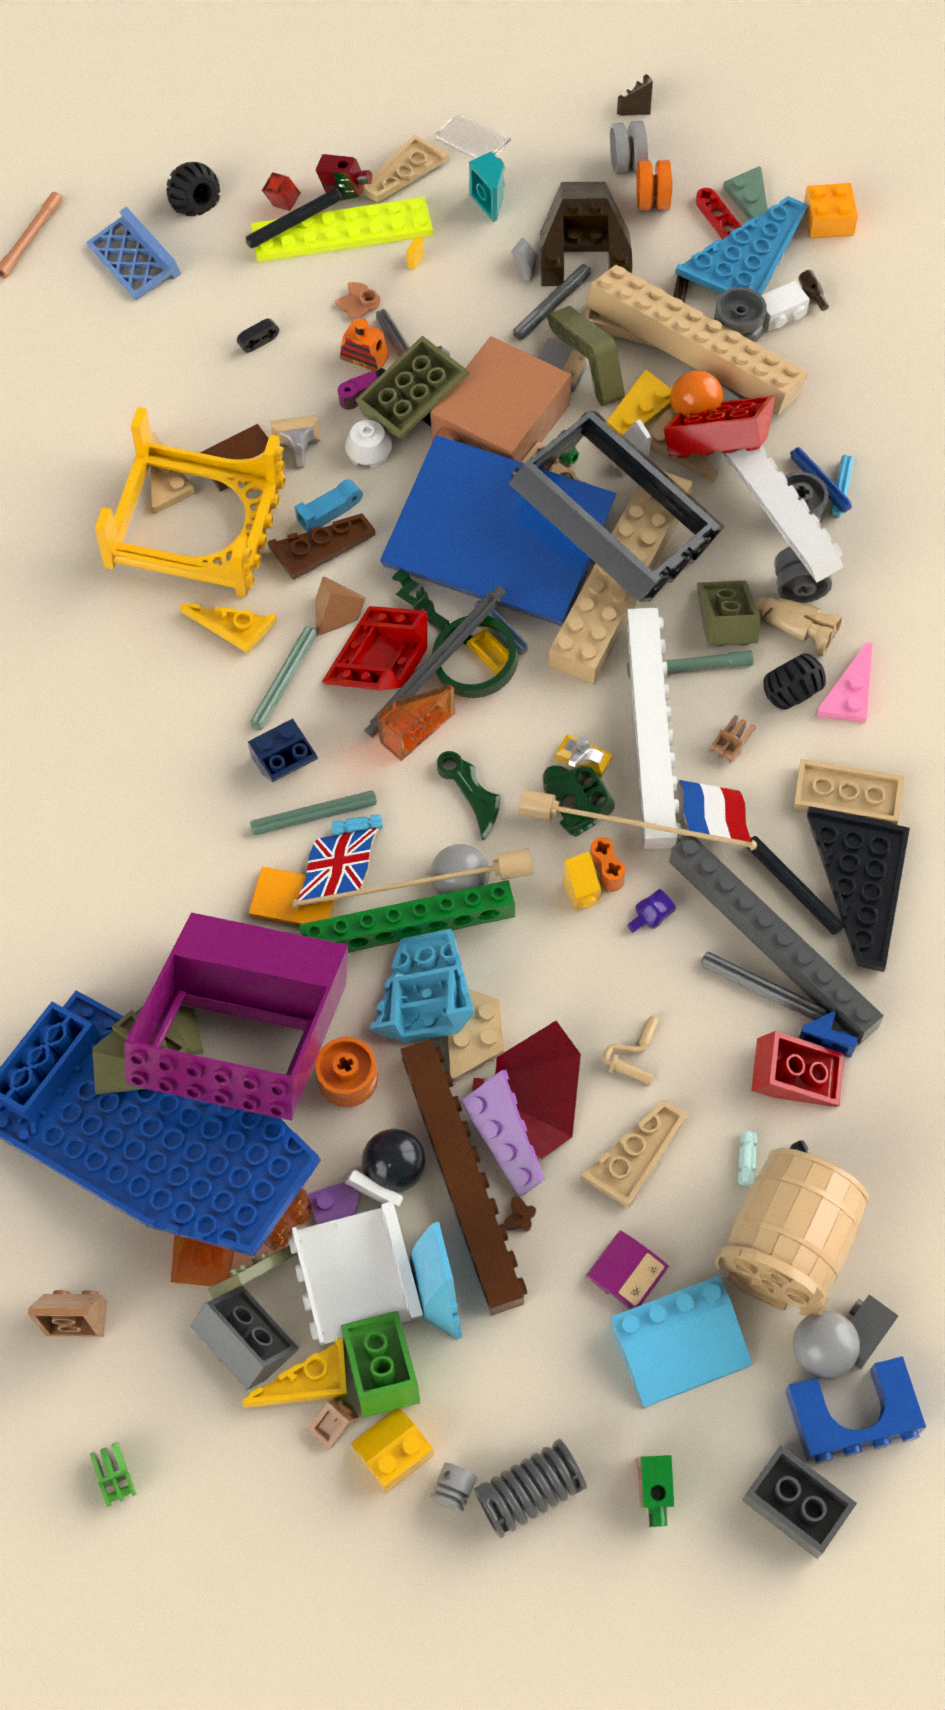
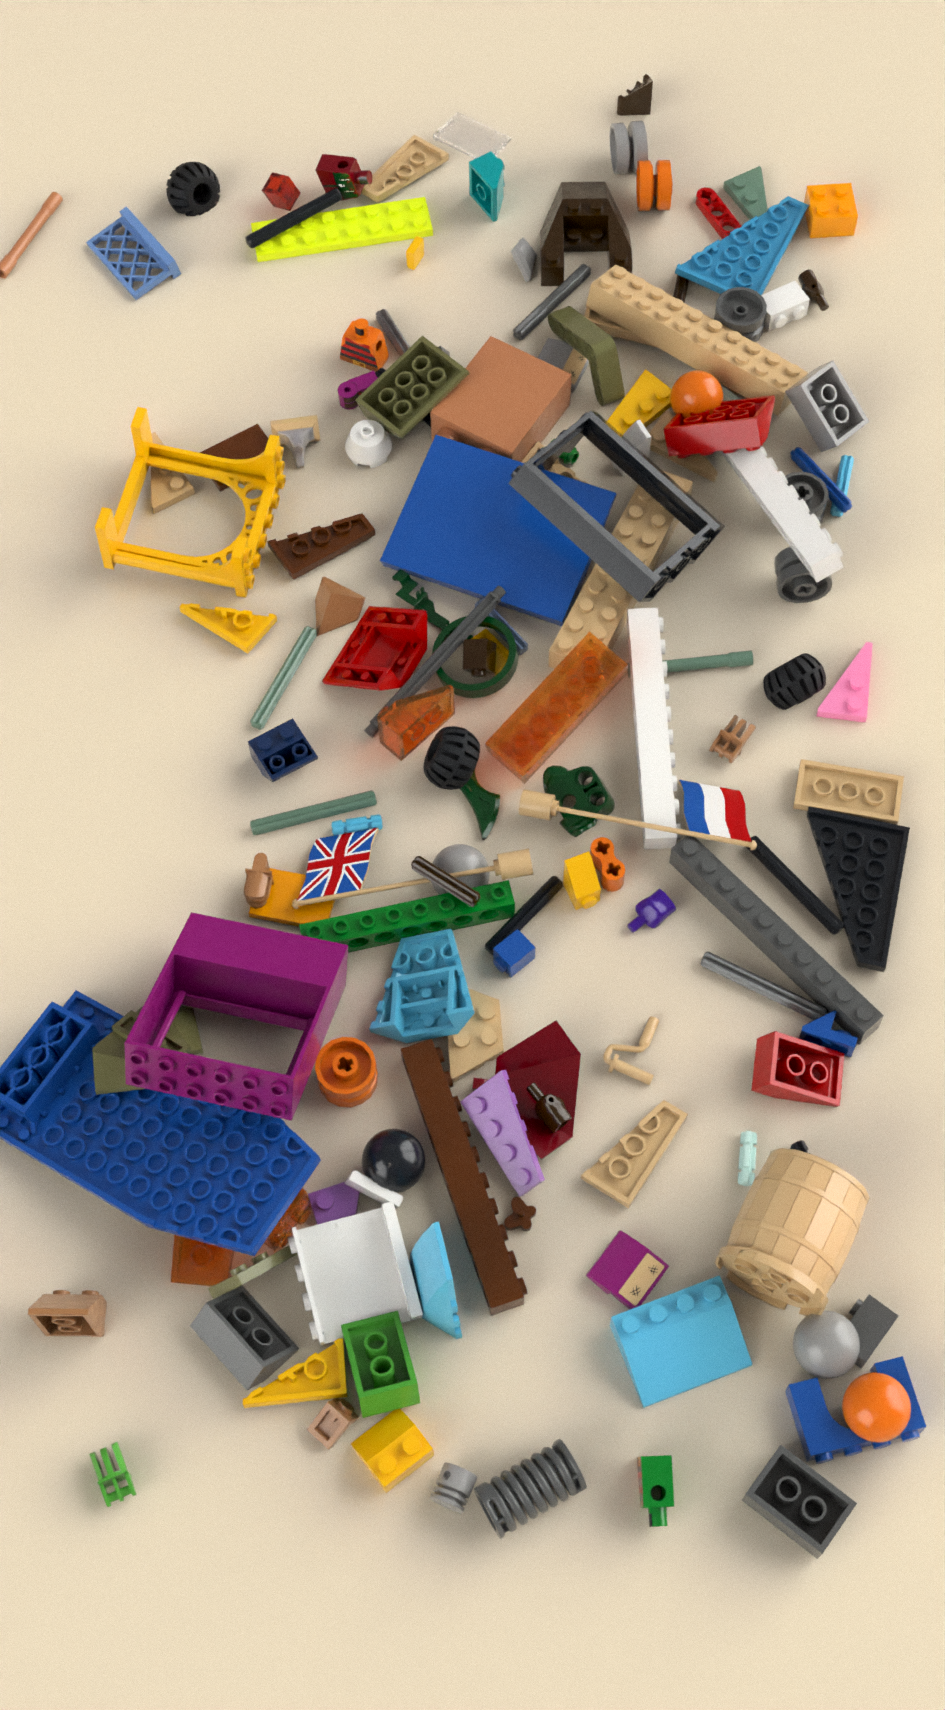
(257, 335): black beam -> none
(258, 882): none -> medium nougat arm
(328, 506): dark azure leg -> none
(359, 300): nougat plate -> none
(445, 881): none -> dark brown axle
(451, 758): none -> black wheel
(479, 657): none -> dark brown brick
(513, 953): none -> blue brick
(526, 912): none -> black axle
(549, 1108): none -> dark brown piece
(557, 707): none -> clear orange brick
(581, 753): piece -> none
(728, 613): olive slope -> none
(800, 620): tan piece -> none
(827, 406): none -> light grey brick
(876, 1407): none -> orange piece

